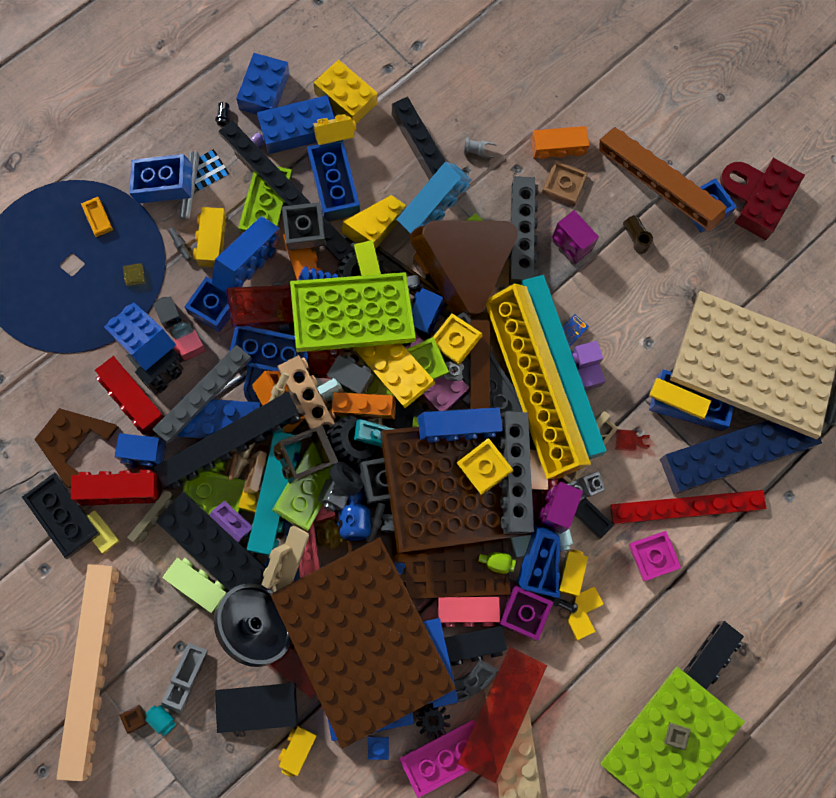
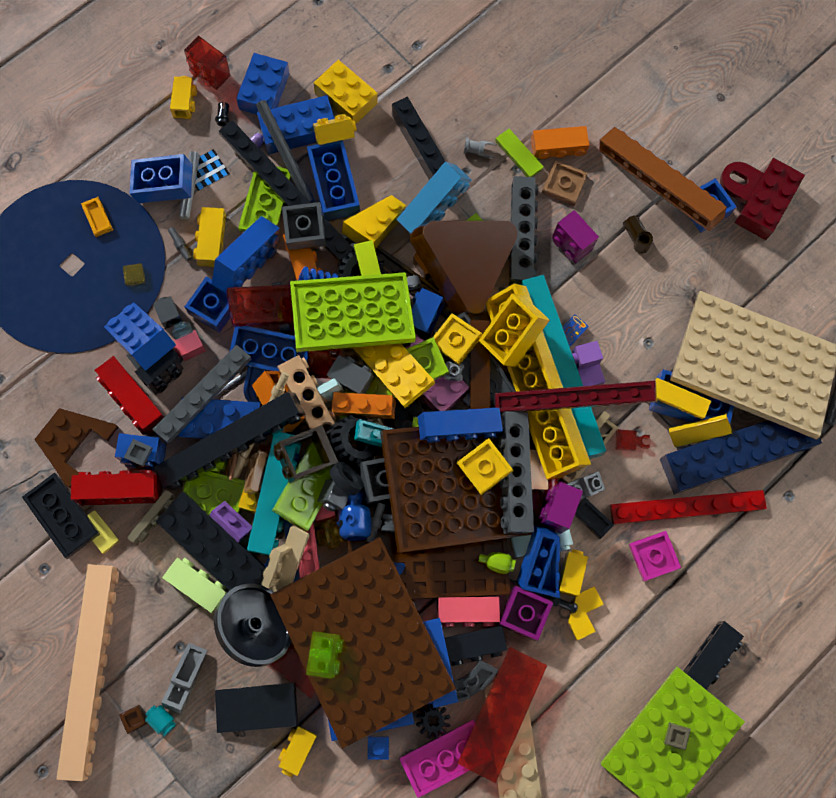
(138, 452): none -> dark grey plate
(182, 97): none -> yellow brick
(207, 63): none -> clear red brick
(283, 149): none -> dark grey axle
(324, 655): none -> clear neon green brick
(514, 330): none -> yellow brick
(519, 153): none -> lime tile
(577, 397): none -> dark red tile
(700, 430): none -> yellow tile

